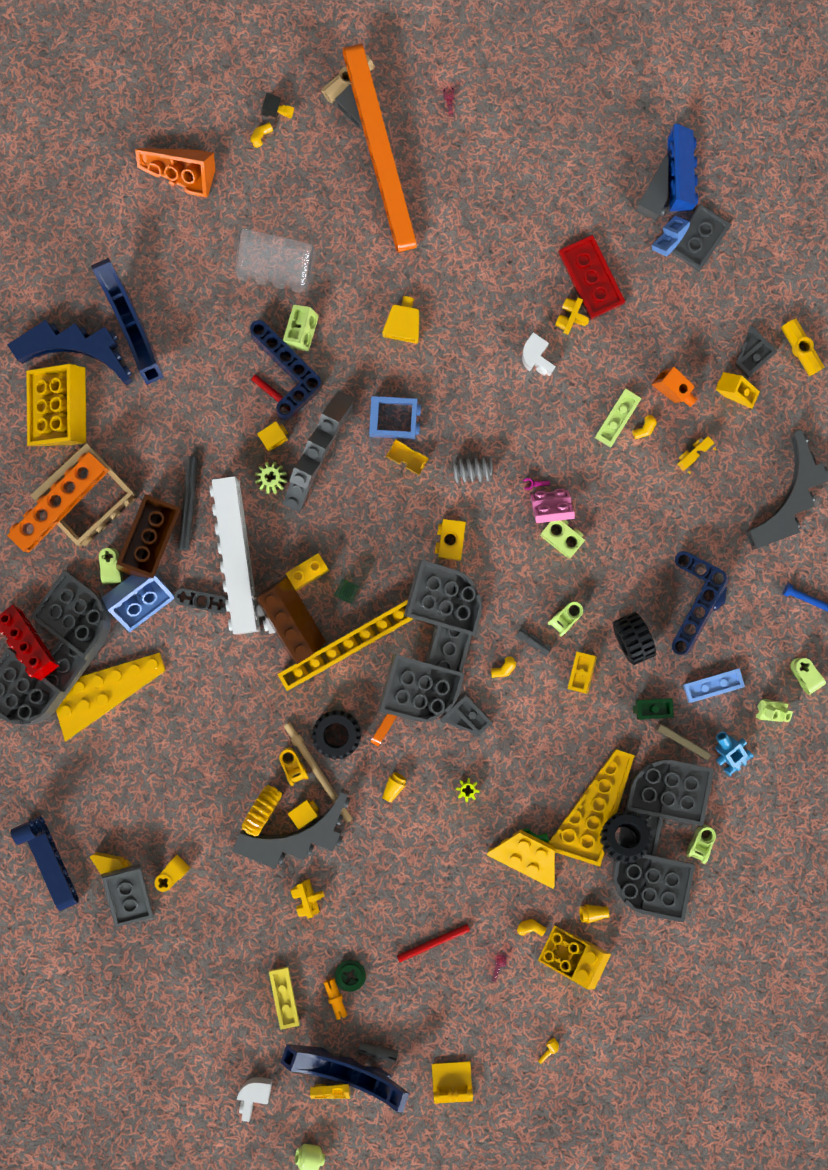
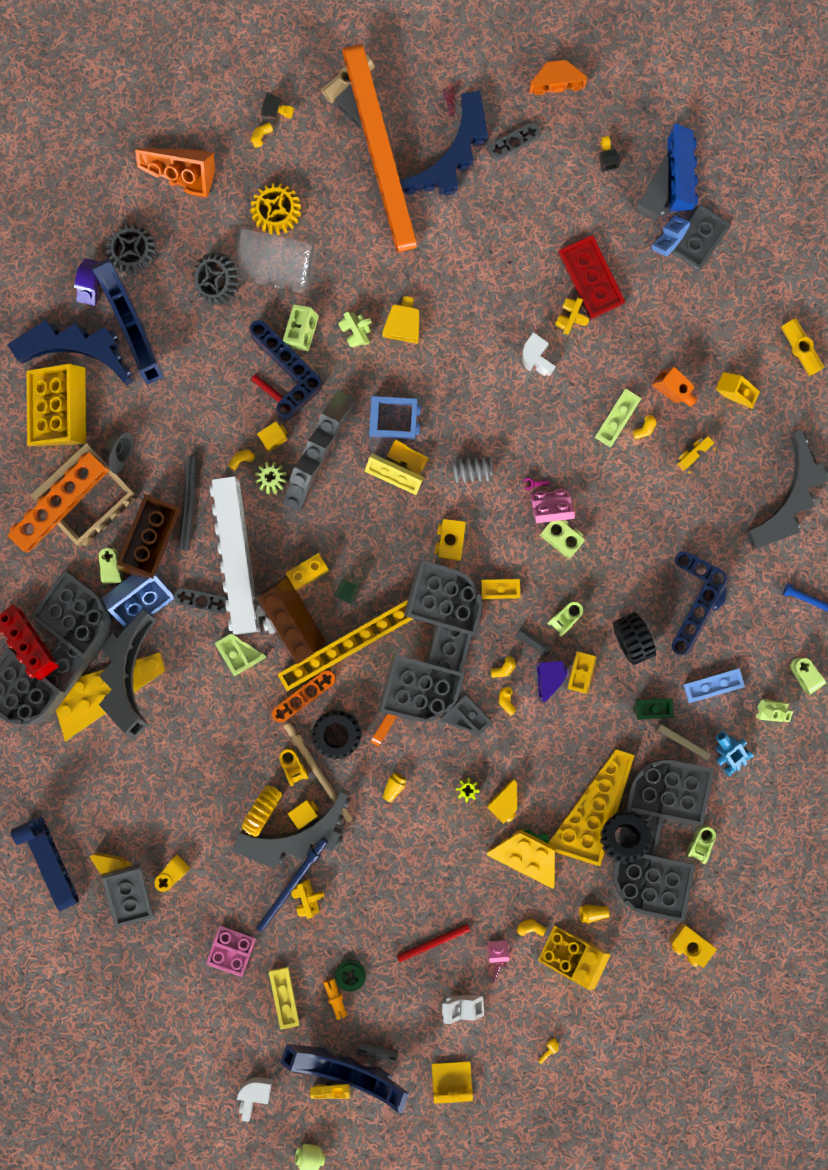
(86, 283): none -> dark purple brick
(118, 450): none -> dark grey piece
(123, 651): none -> dark grey arch
(136, 243): none -> dark grey gear
(224, 284): none -> dark grey gear
(230, 951): none -> bright pink slope
(238, 654): none -> yellowish green wing
(244, 455): none -> yellow arm
(288, 218): none -> yellow gear
(305, 698): none -> orange beam
(312, 856): none -> dark blue bar
(356, 324): none -> yellowish green hips
(394, 474): none -> light yellow plate
(459, 156): none -> dark blue arch
(462, 1007): none -> white brick
(498, 951): none -> bright pink plate
(500, 589): none -> yellow plate
(505, 700): none -> yellow arm
(505, 803): none -> yellow slope
(512, 149): none -> dark grey beam
(550, 678): none -> dark purple slope
(557, 77): none -> orange slope
(608, 158): none -> pearl dark grey piece
(700, 954): none -> yellow brick
(754, 353): dark grey wing -> none

